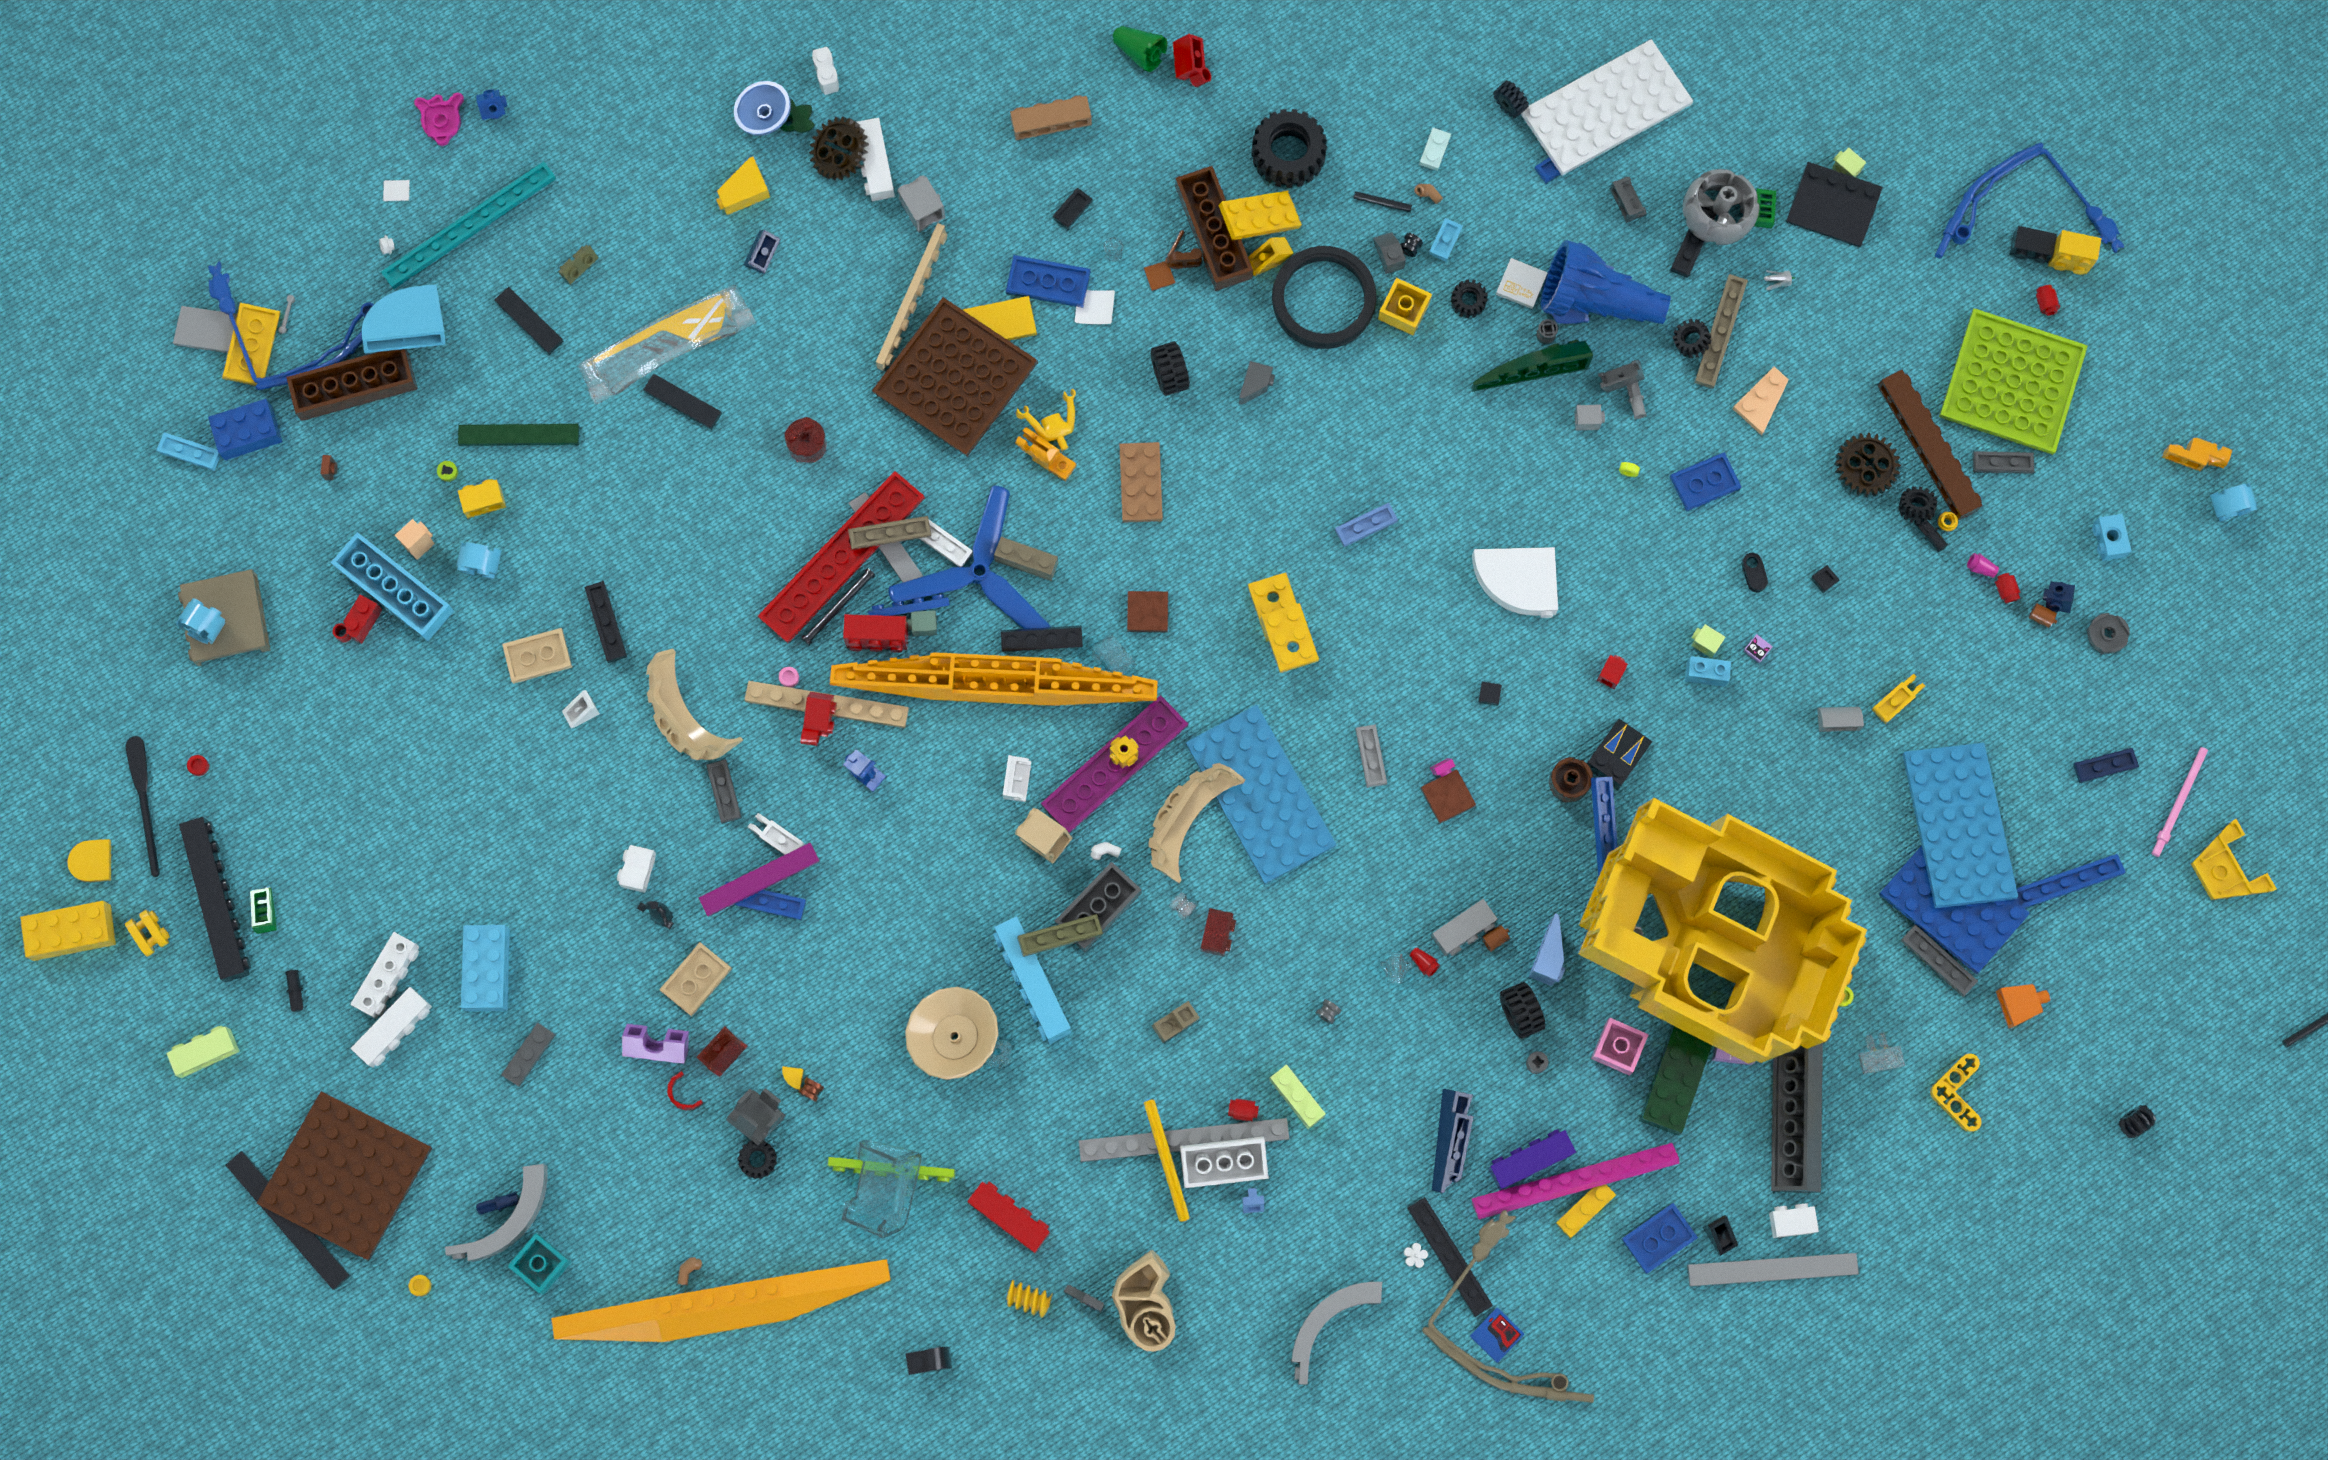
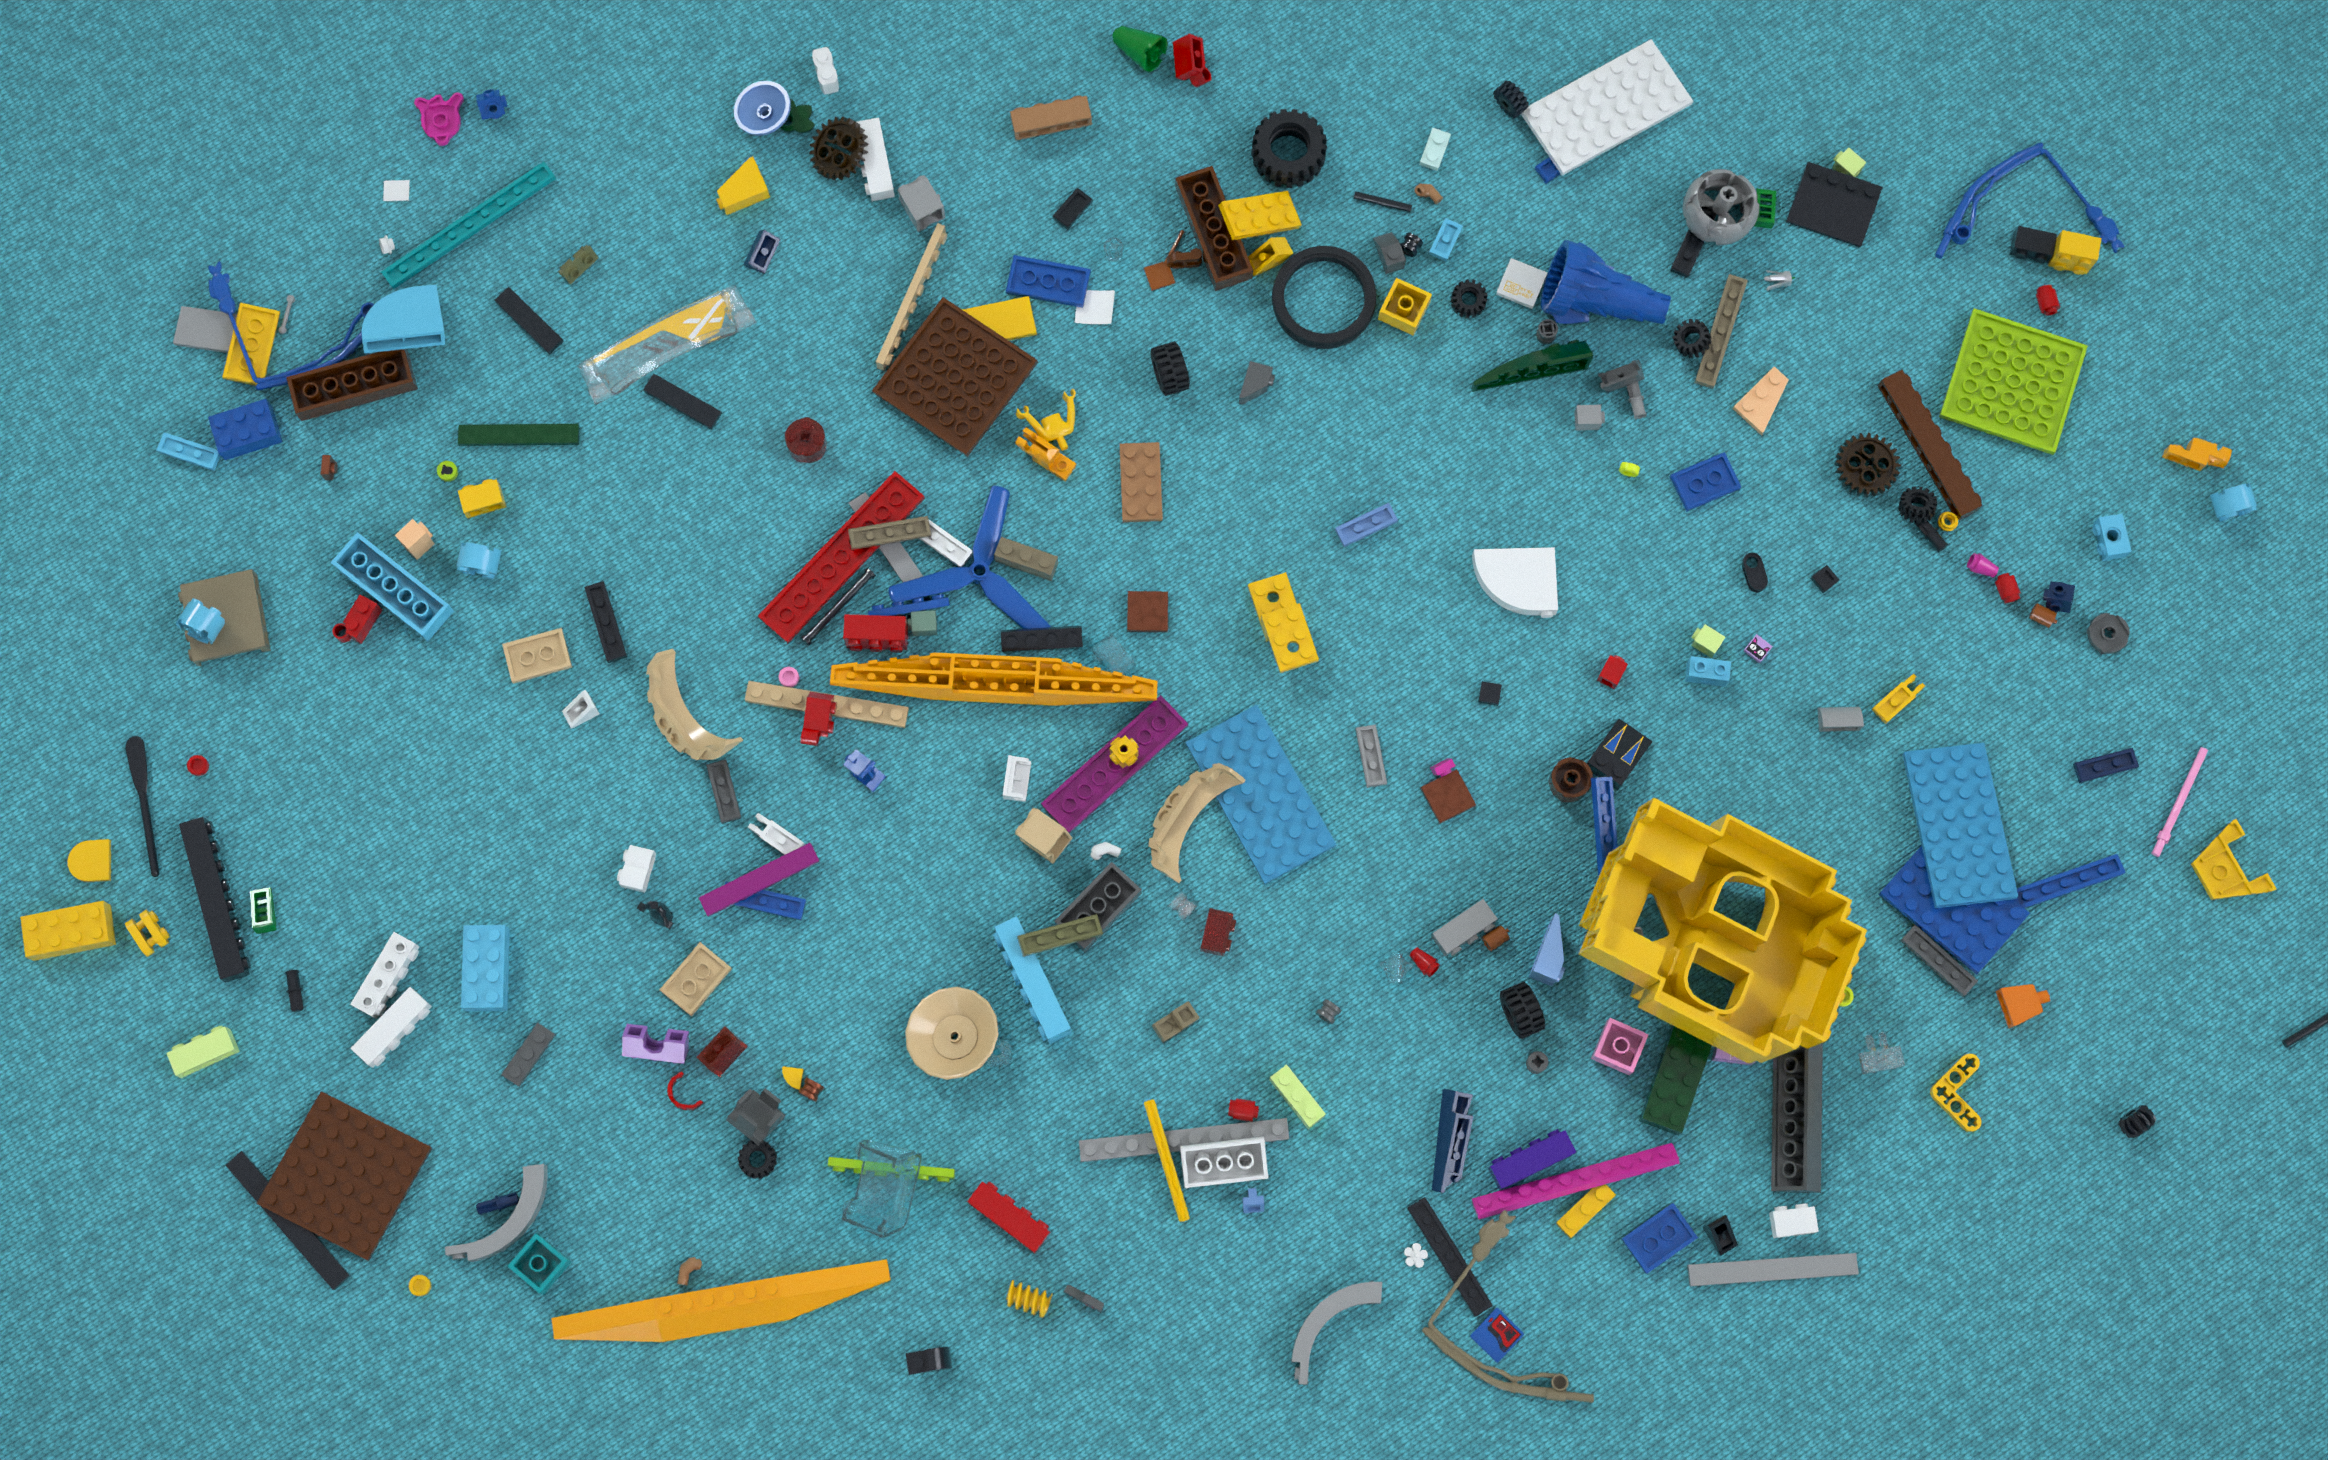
(1142, 1305): tan piece -> none
(1627, 199): dark grey hinge -> none
(2003, 462): dark grey tile -> none

